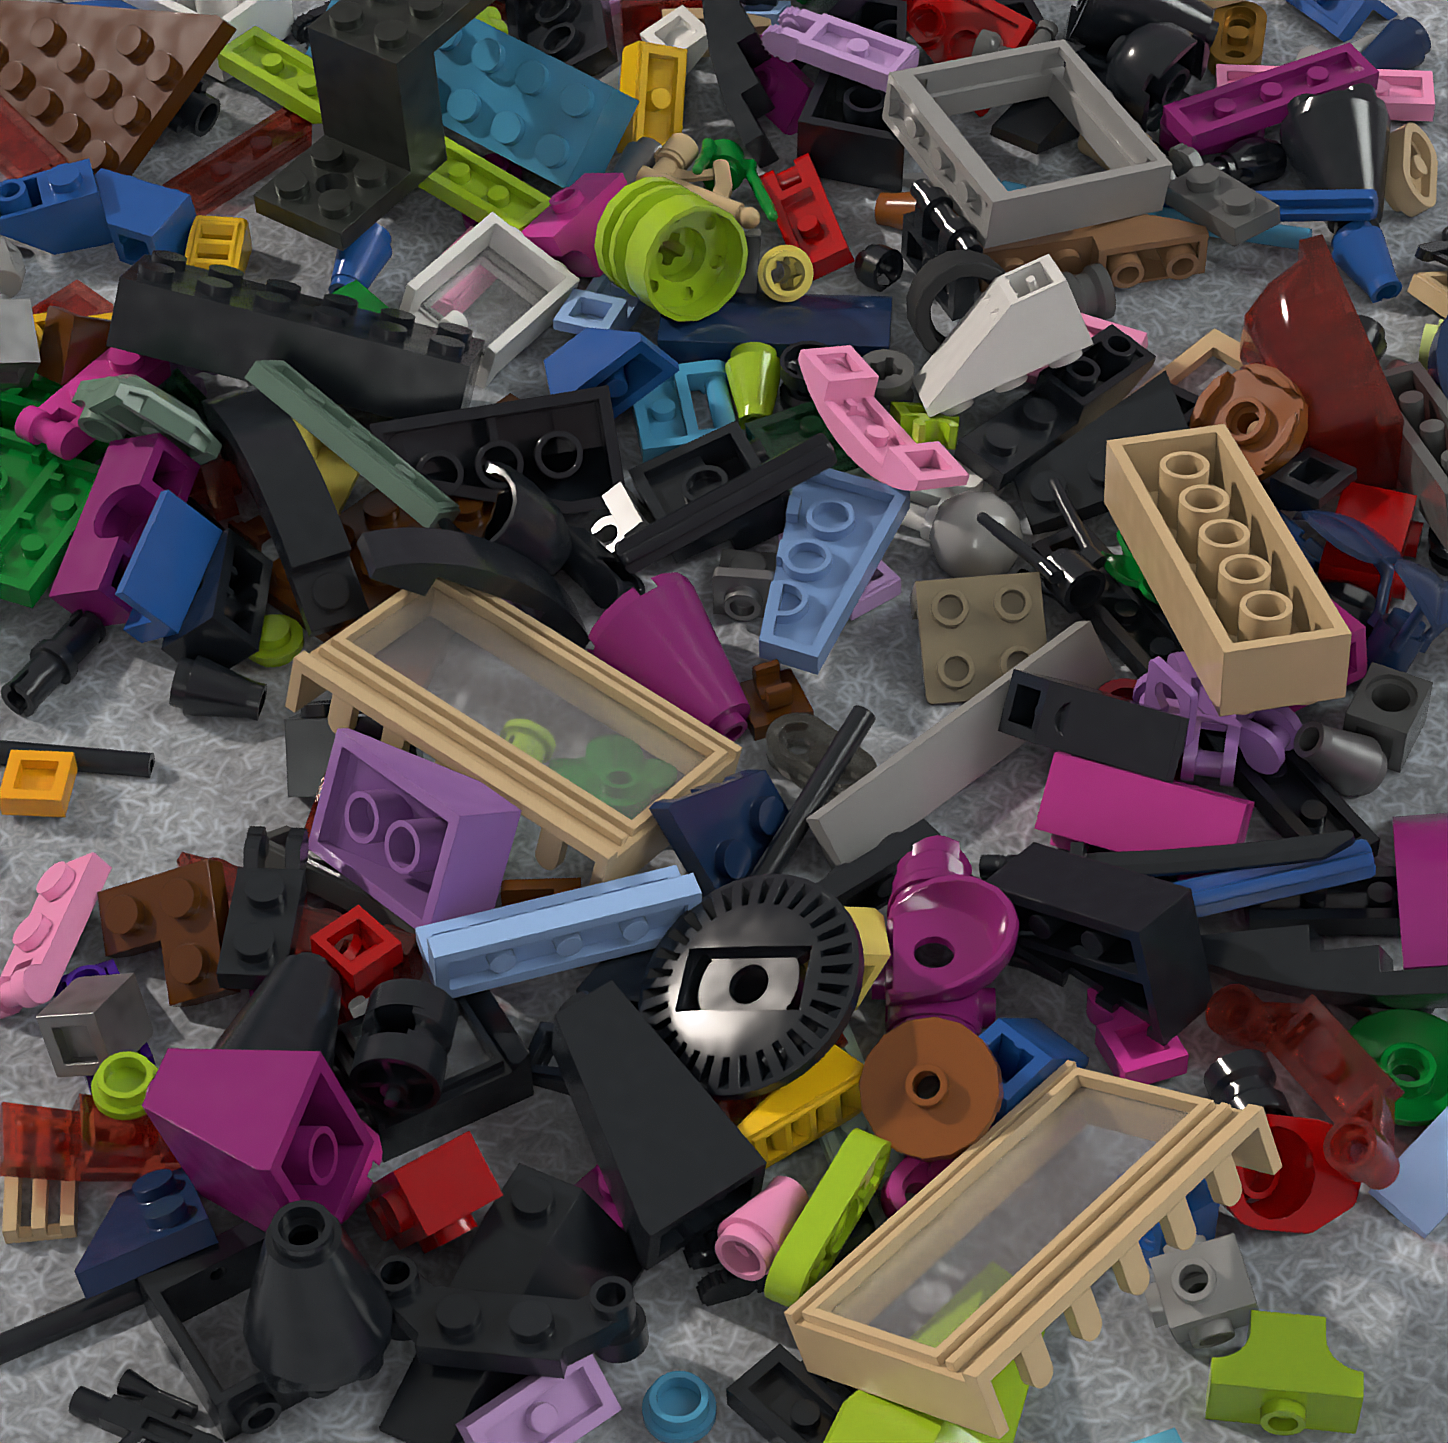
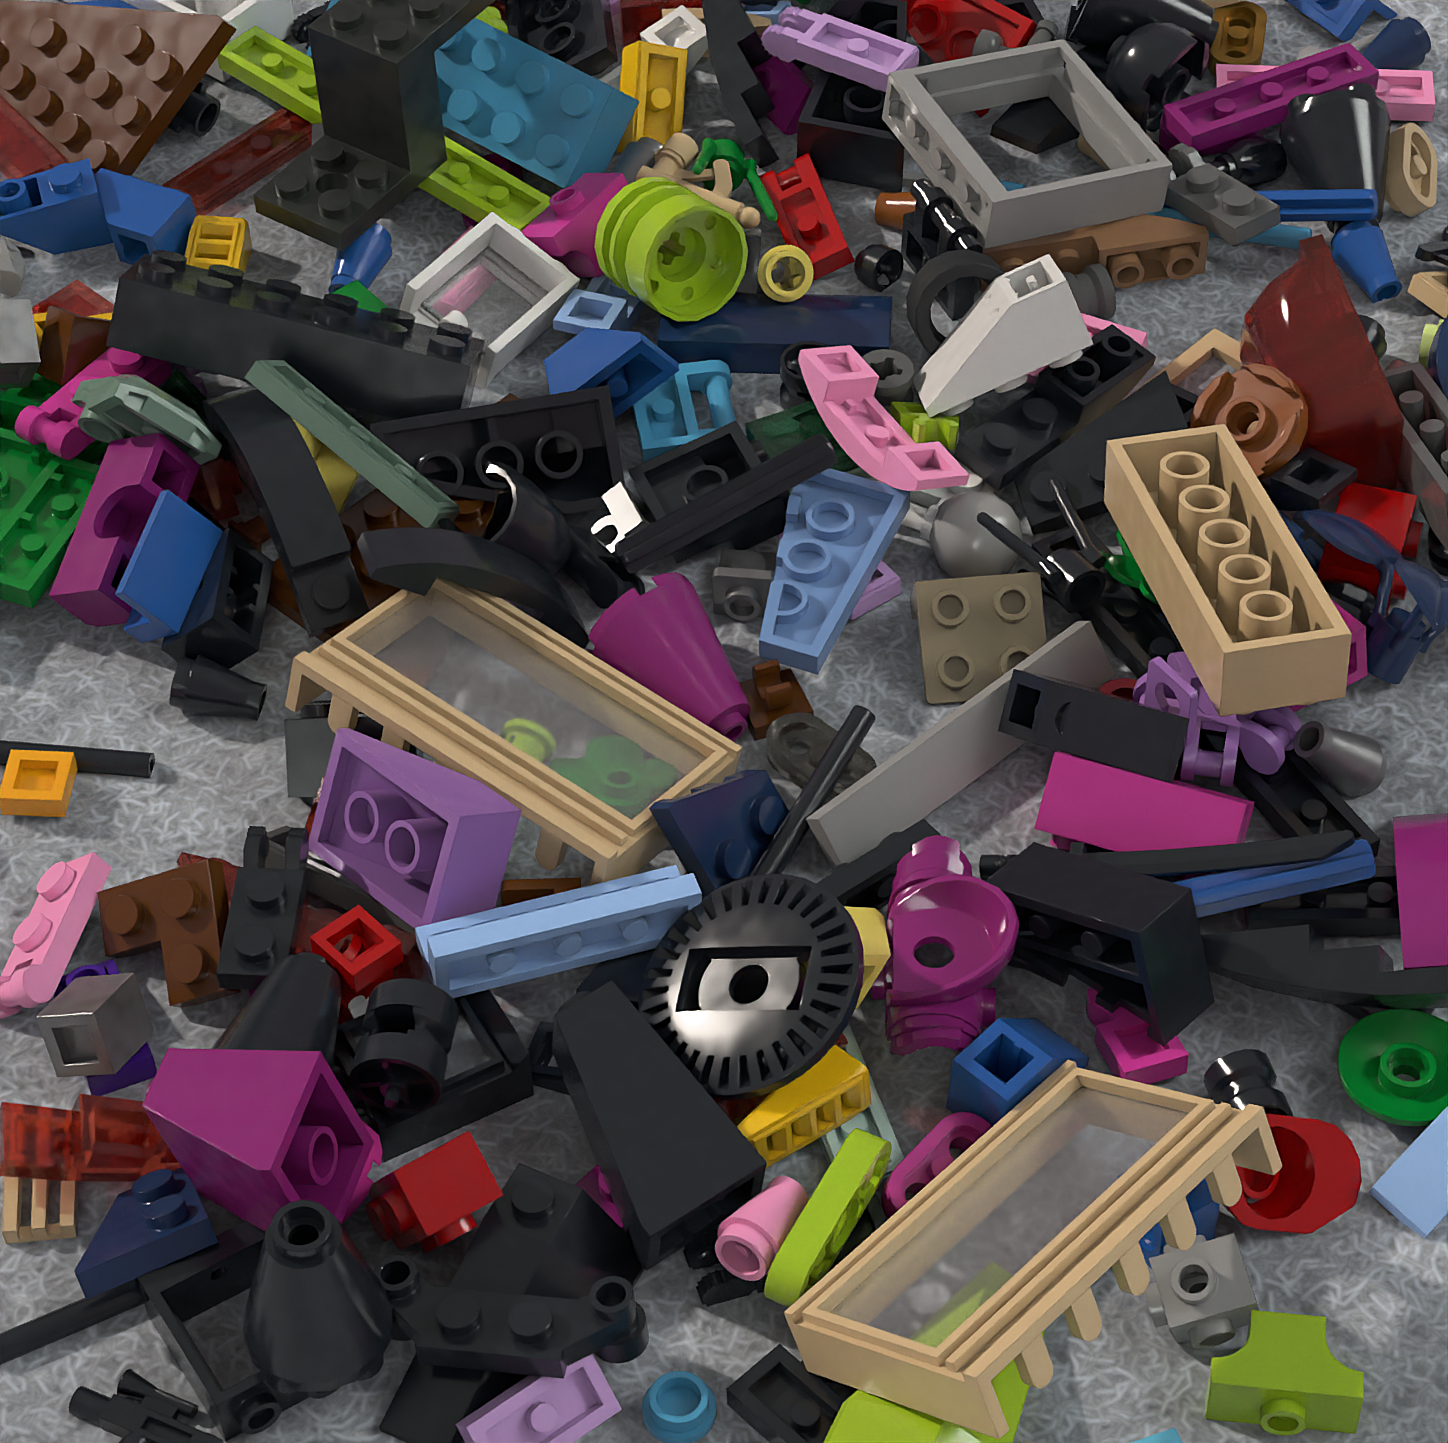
(53, 662): black pin -> none
(122, 1085): lime plate -> none
(280, 641): lime plate -> none
(753, 380): lime cone -> none
(959, 1111): dark orange plate -> none
(1329, 1068): clear red plate -> none
(1391, 710): dark grey brick -> none

